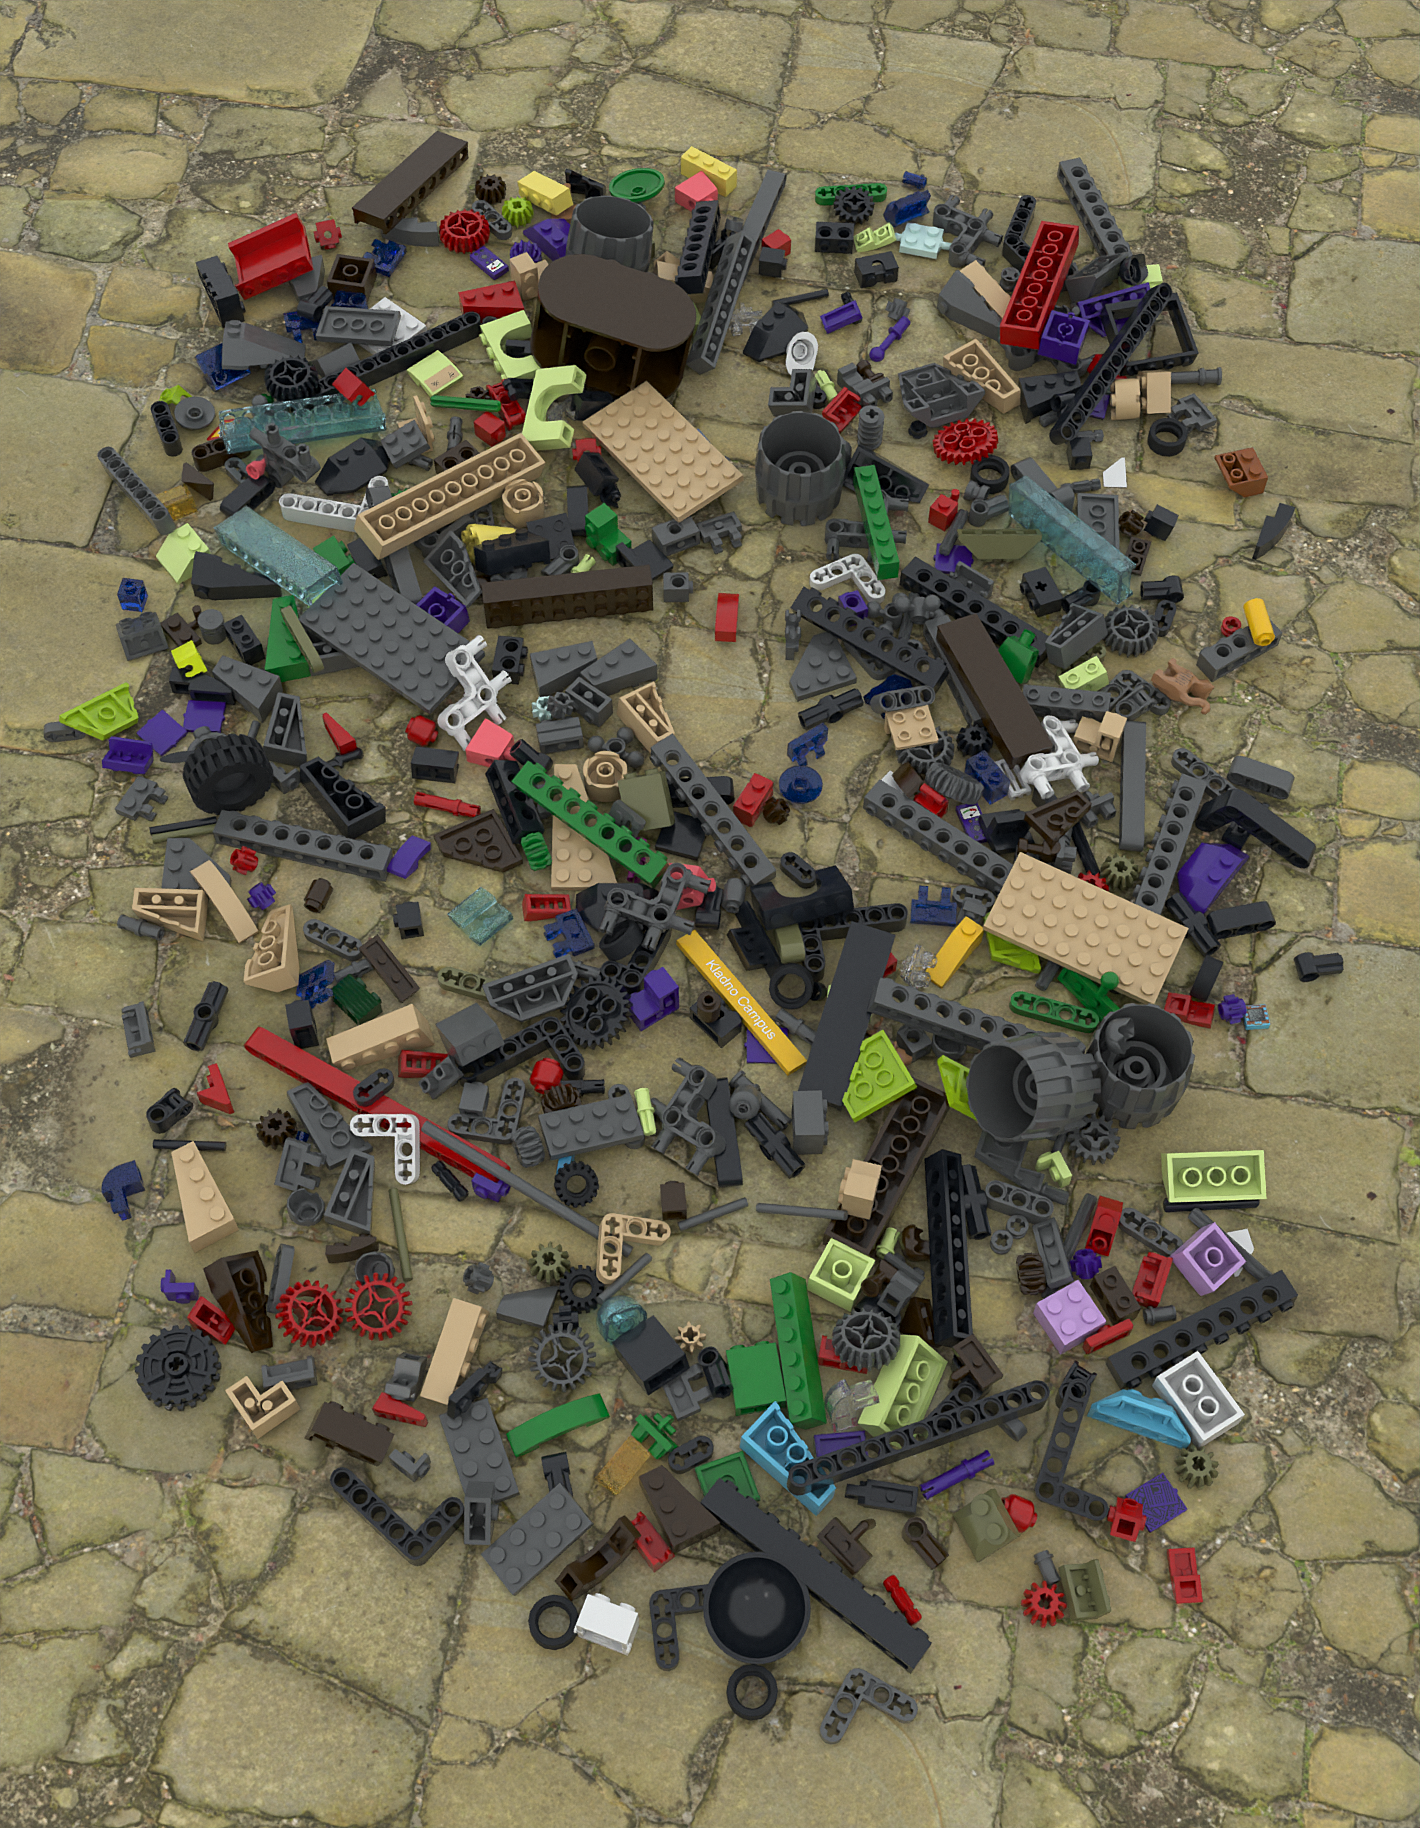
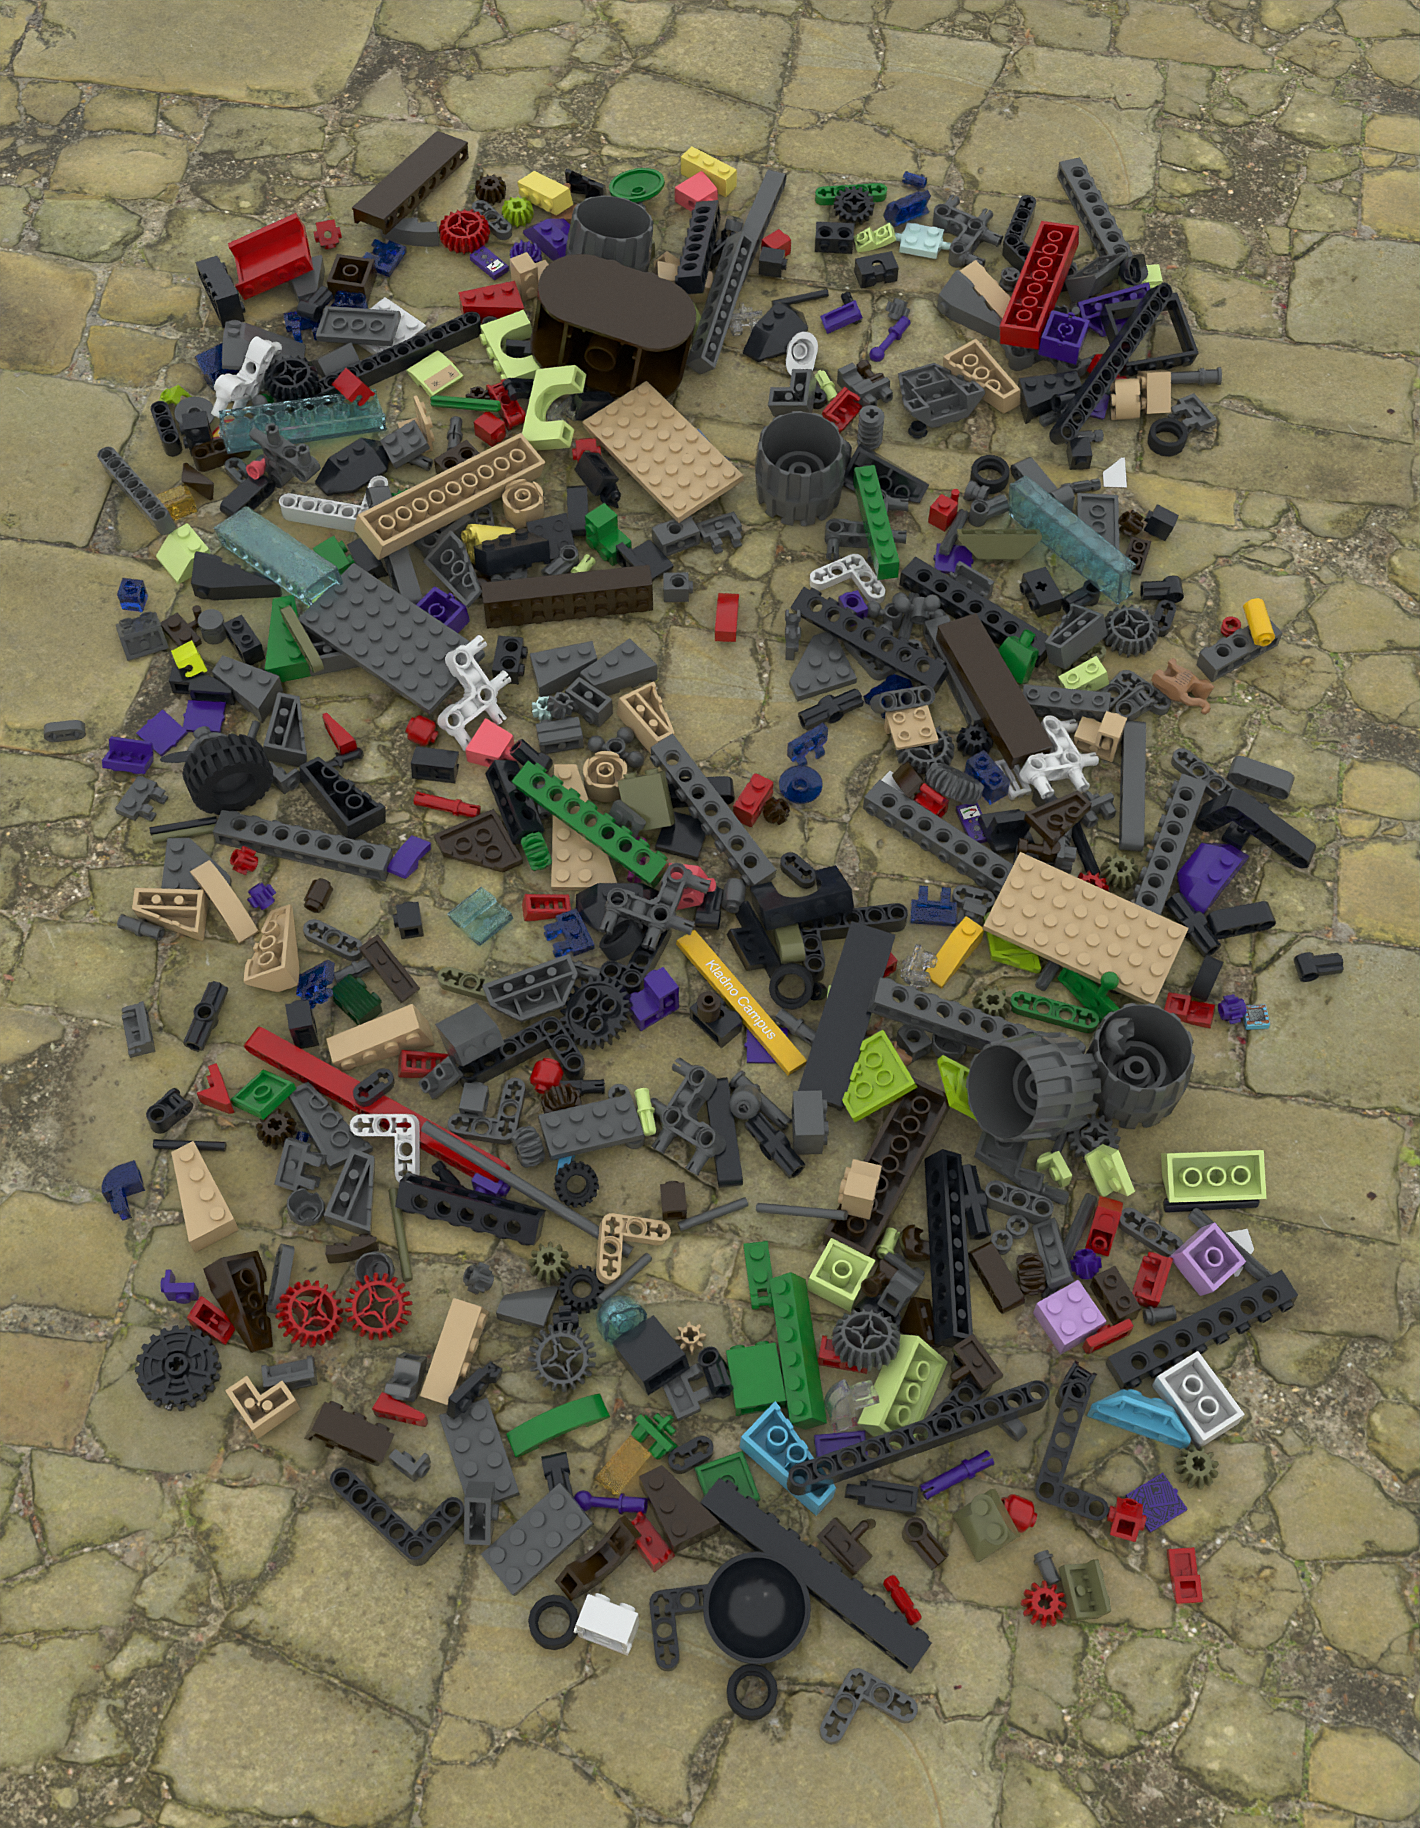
(103, 714): lime wing -> none
(196, 429): none -> black brick
(246, 382): none -> white pin
(263, 1094): none -> green tile
(482, 1205): none -> black brick
(623, 1503): none -> dark purple pin
(758, 1273): none -> green plate
(965, 441): red gear -> none
(992, 1002): none -> olive gear
(996, 1277): none -> dark brown beam
(1108, 1171): none -> yellowish green bracket
(1243, 471): dark orange slope -> none
(1273, 529): black slope -> none

